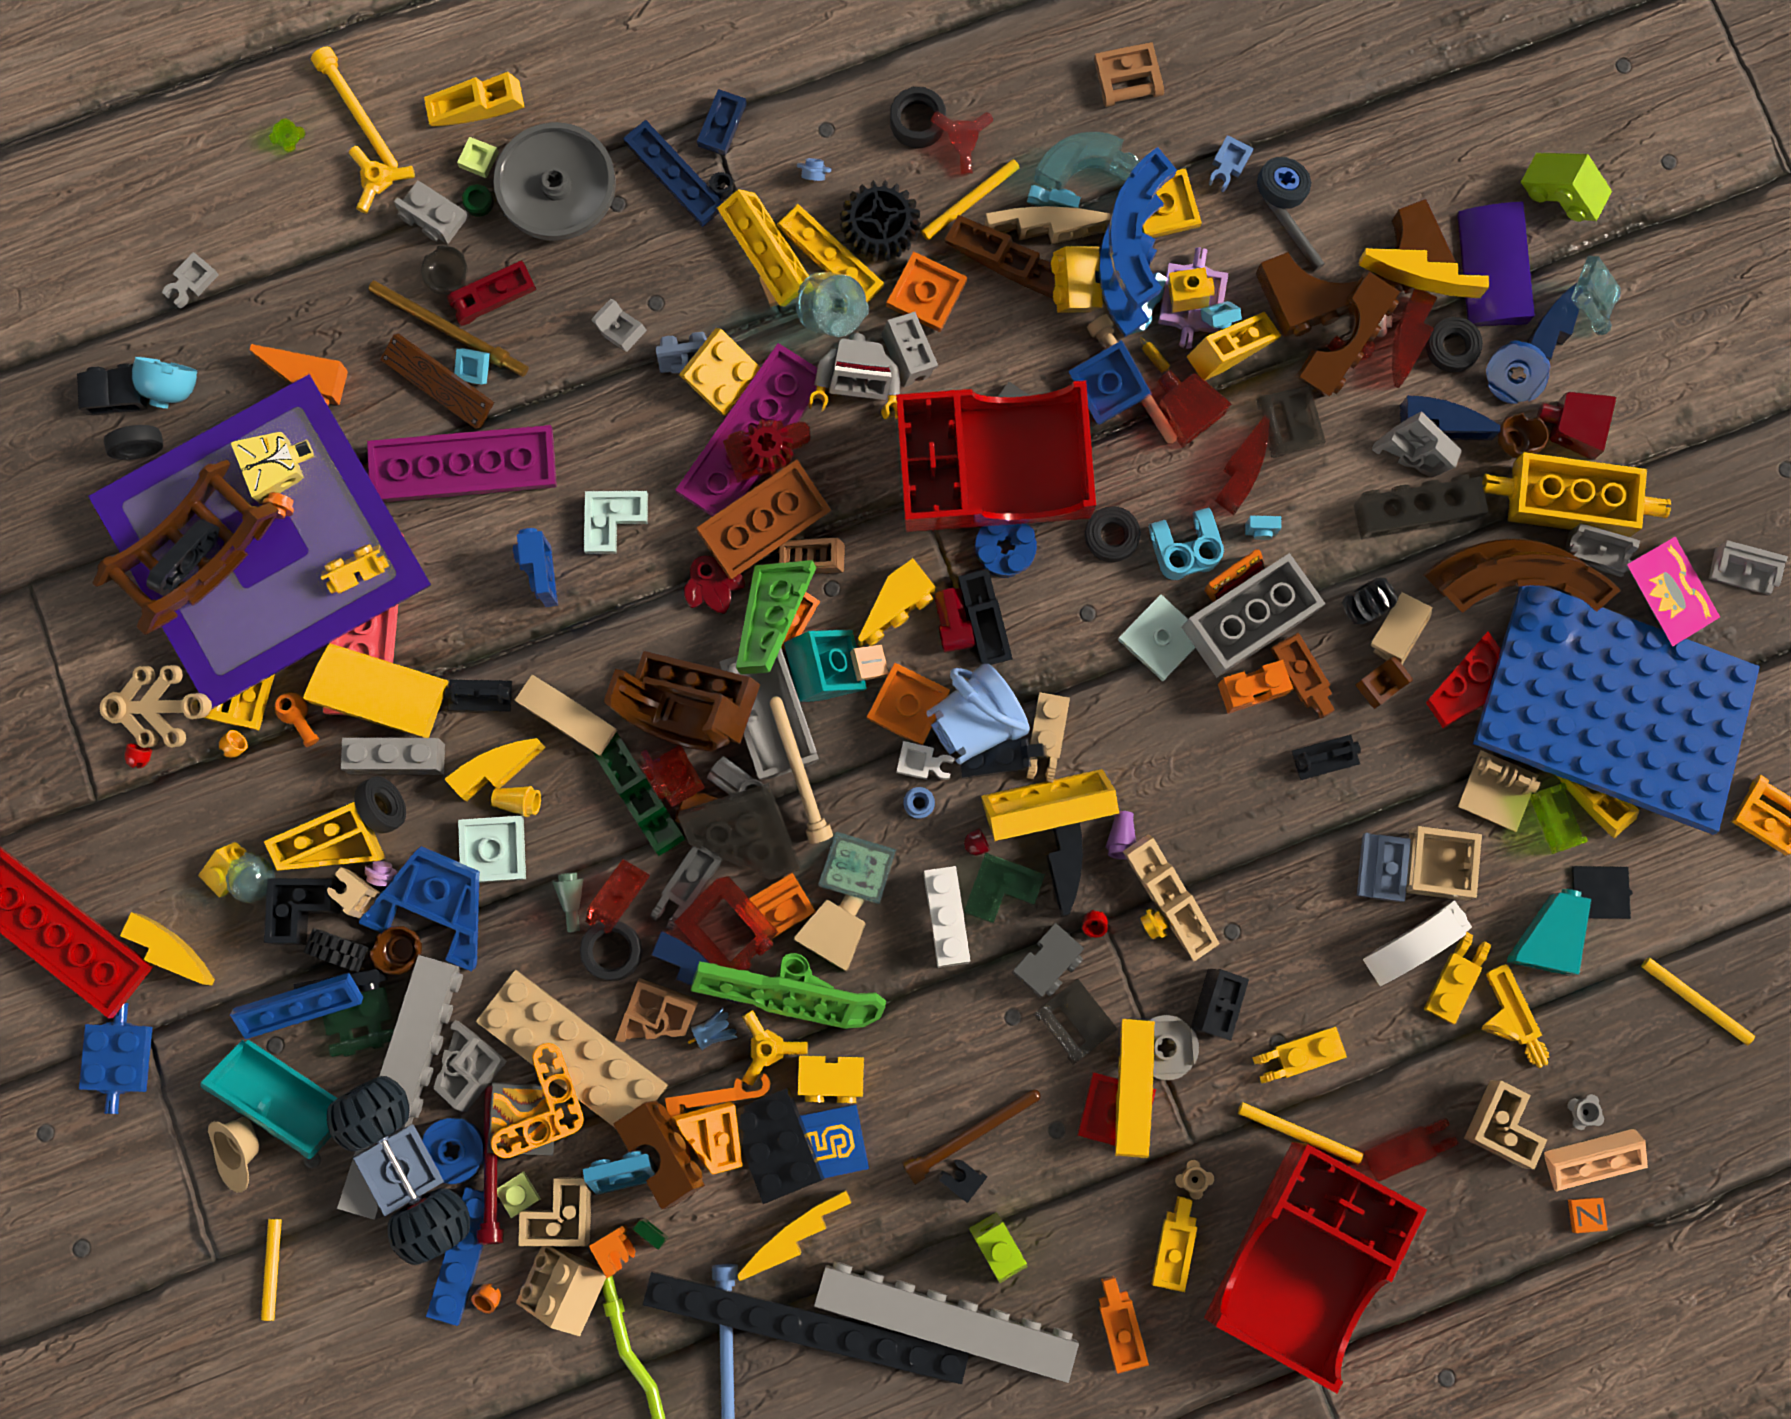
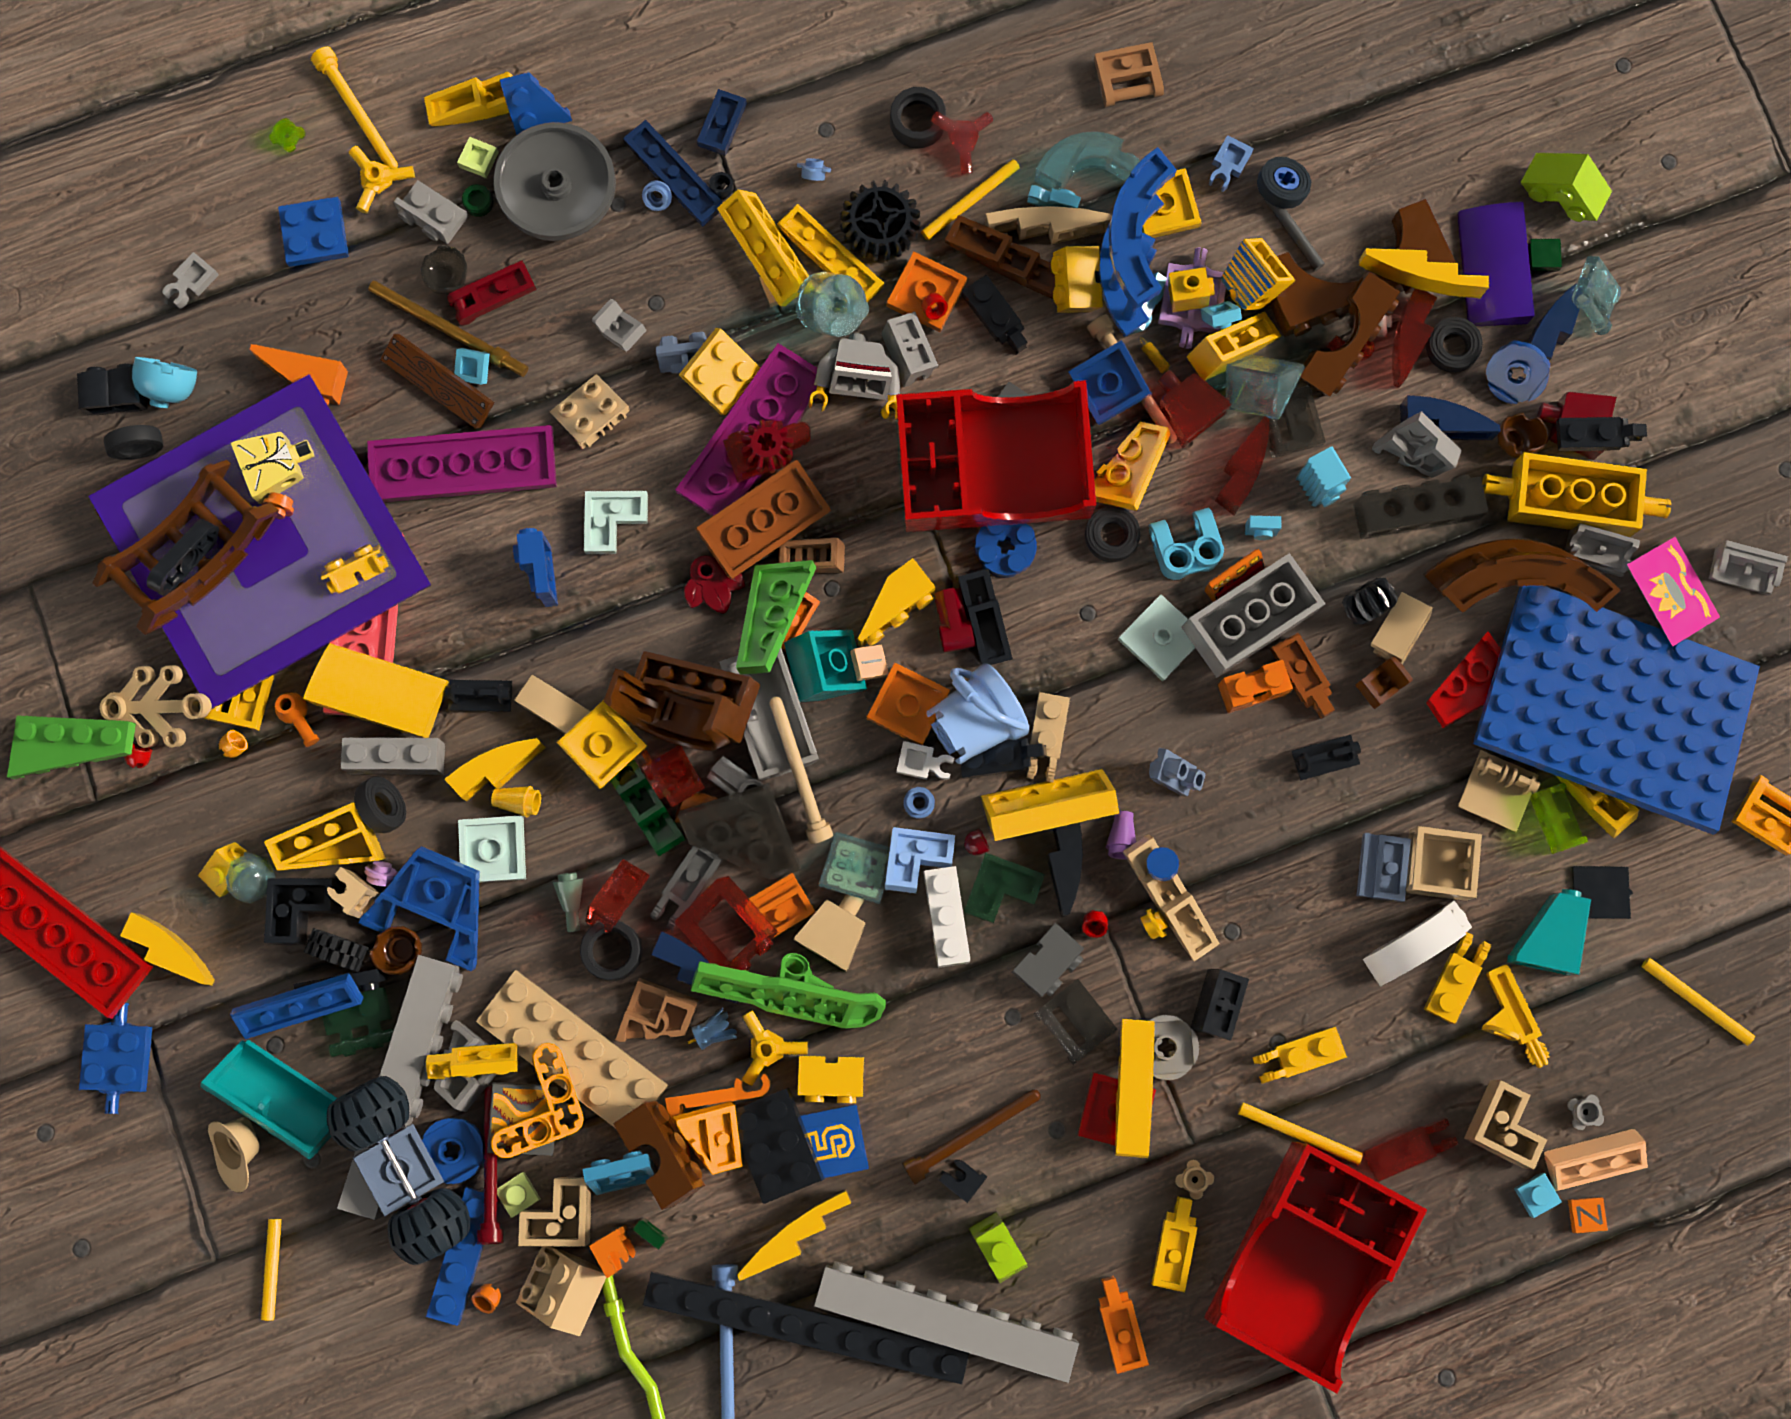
(66, 742): none -> bright green wing
(313, 231): none -> blue plate
(473, 1061): none -> yellow hinge
(531, 103): none -> blue wing
(590, 410): none -> tan hinge
(601, 744): none -> yellow plate
(651, 201): none -> medium blue plate
(915, 848): none -> light blue plate
(937, 312): none -> red hinge
(995, 313): none -> black hinge
(1131, 469): none -> yellow wing
(1162, 864): none -> blue tile
(1175, 773): none -> sand blue hips
(1255, 275): none -> yellow torso
(1261, 385): none -> clear light blue slope
(1323, 478): none -> medium azure brick
(1537, 1195): none -> medium azure plate
(1545, 254): none -> dark green tile
(1597, 433): none -> black hinge

